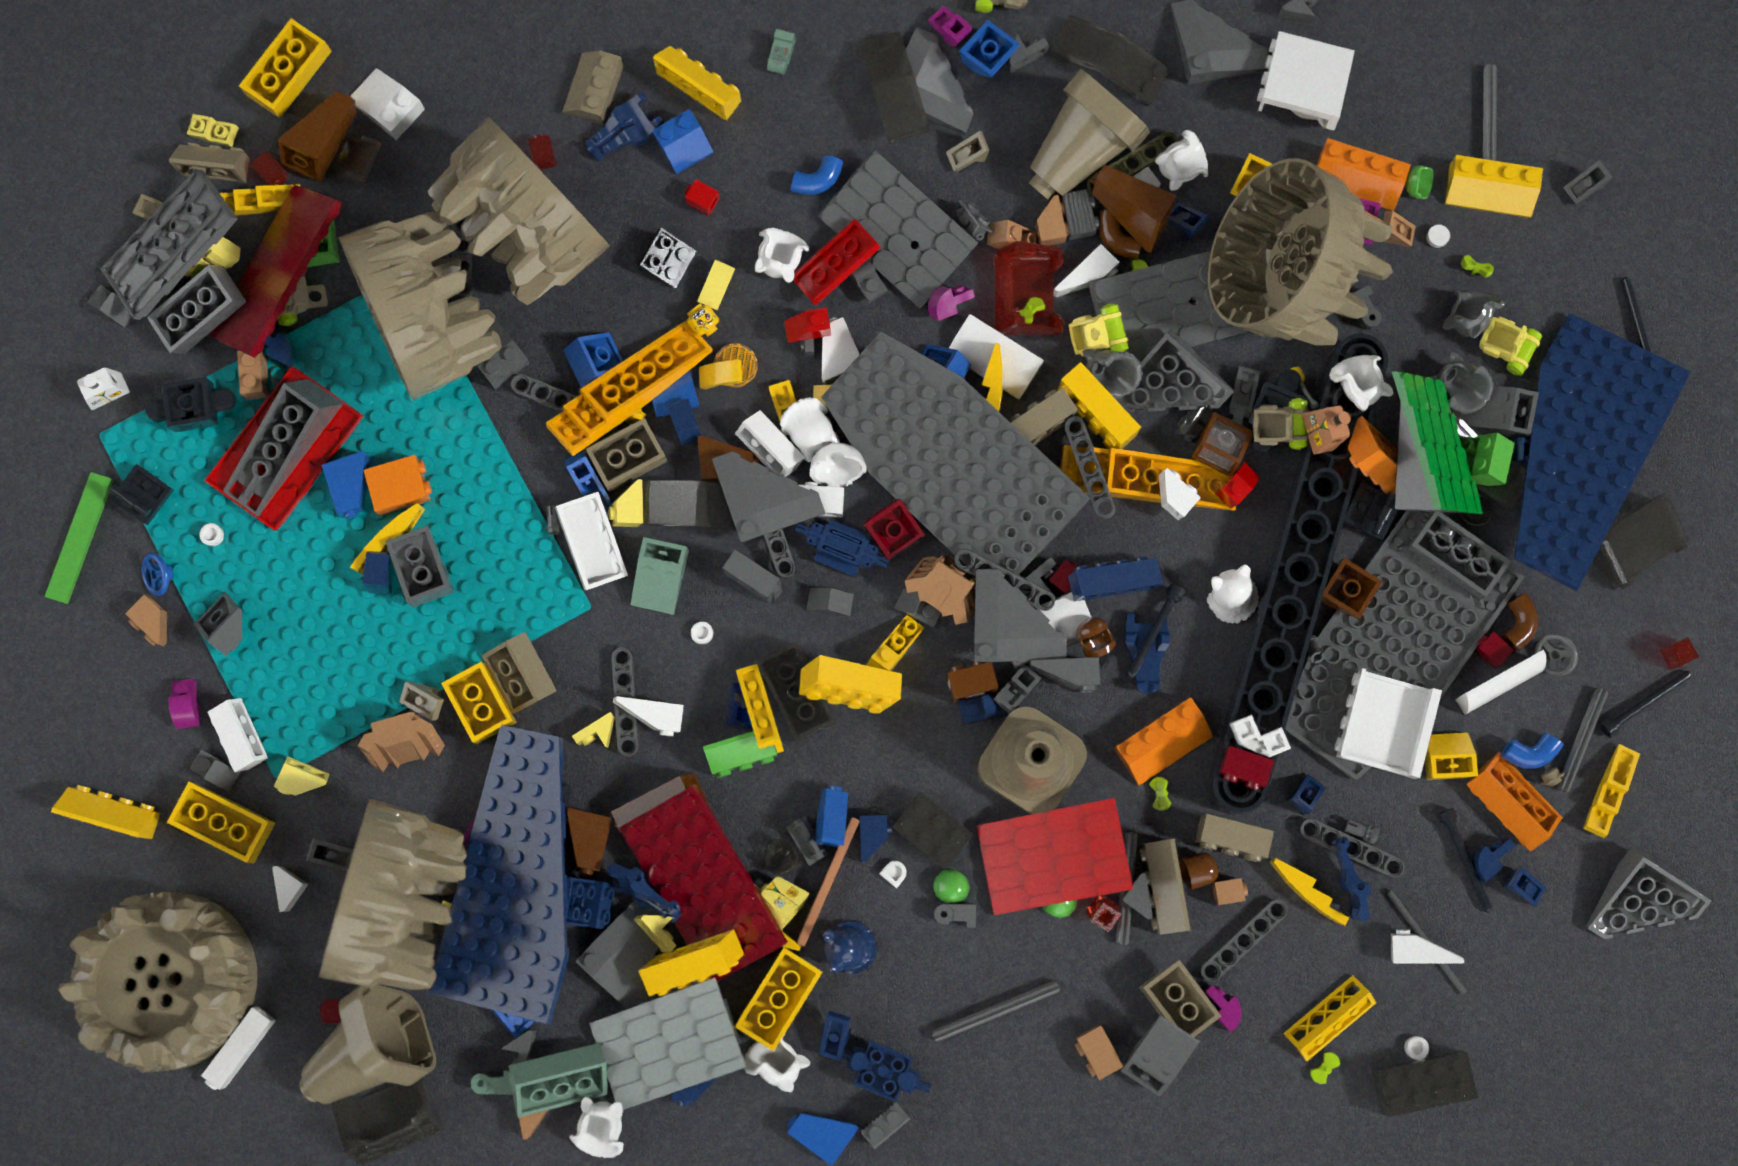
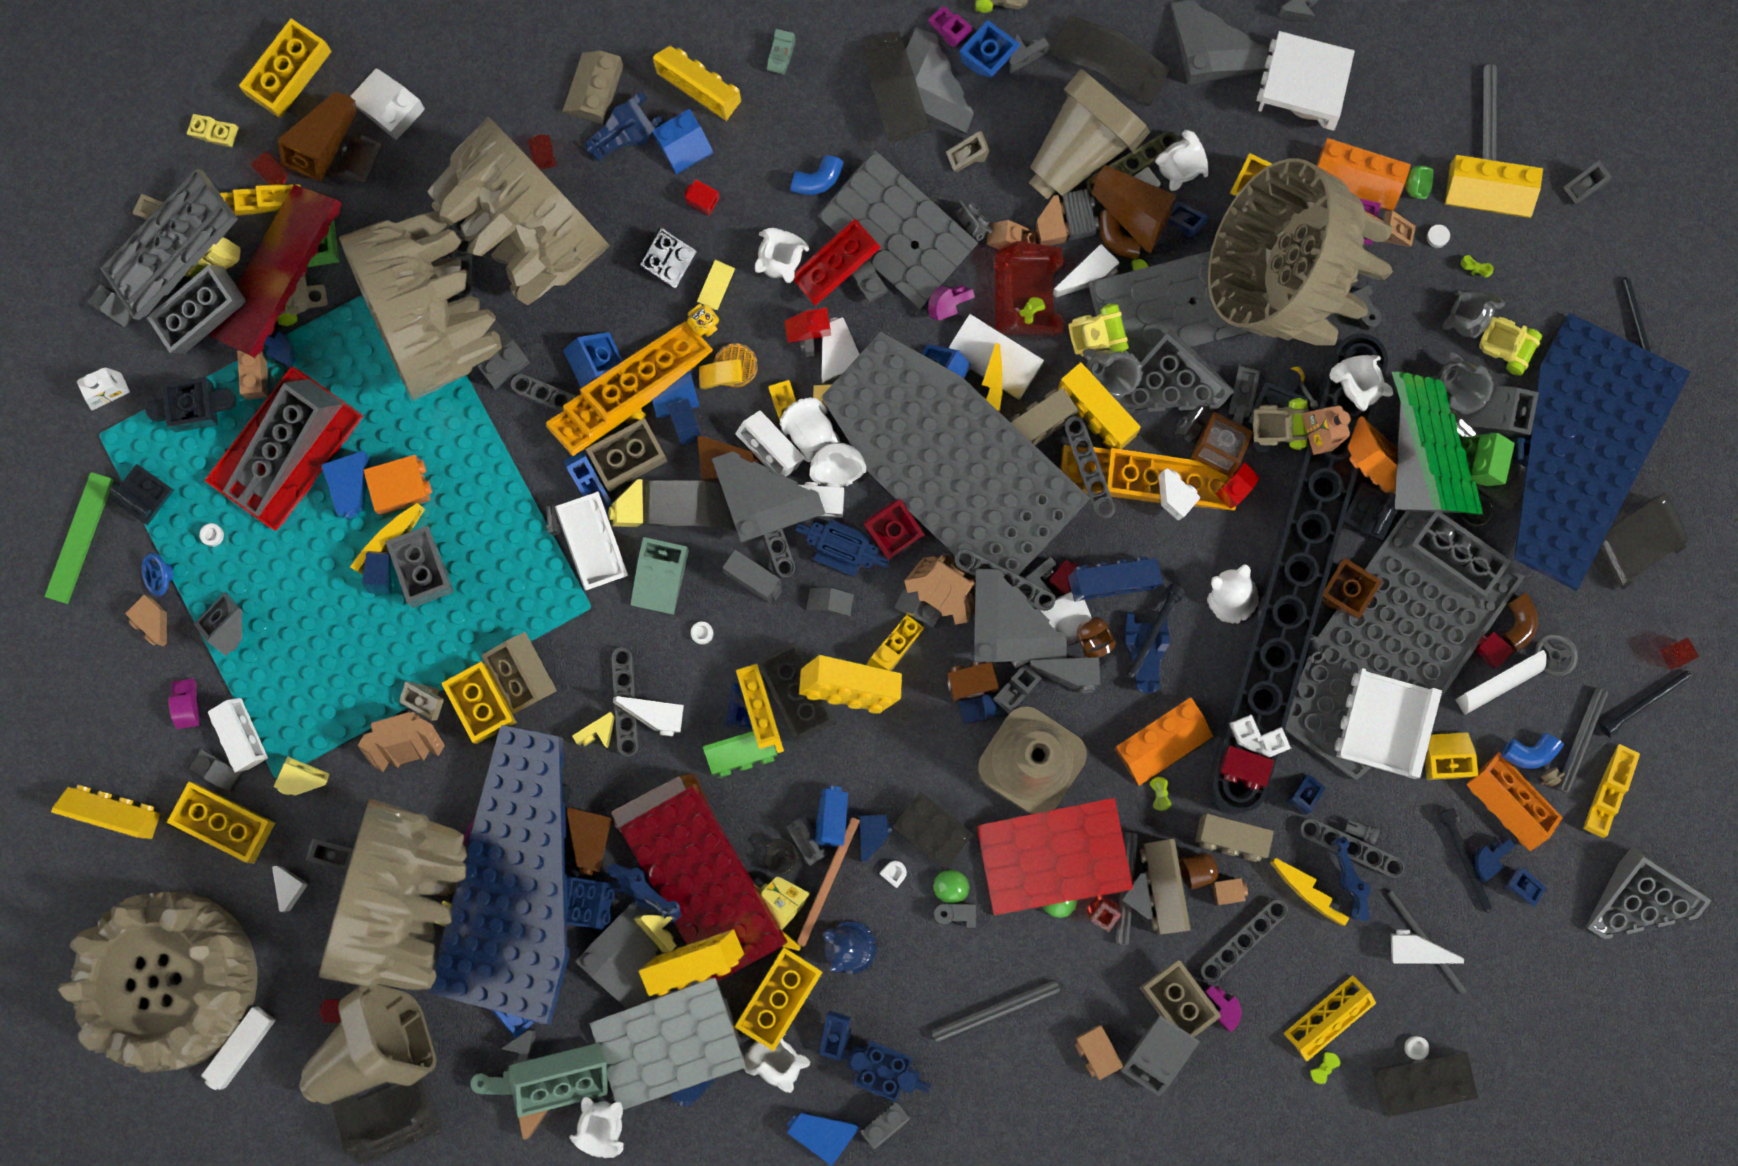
(213, 160): dark tan slope -> none

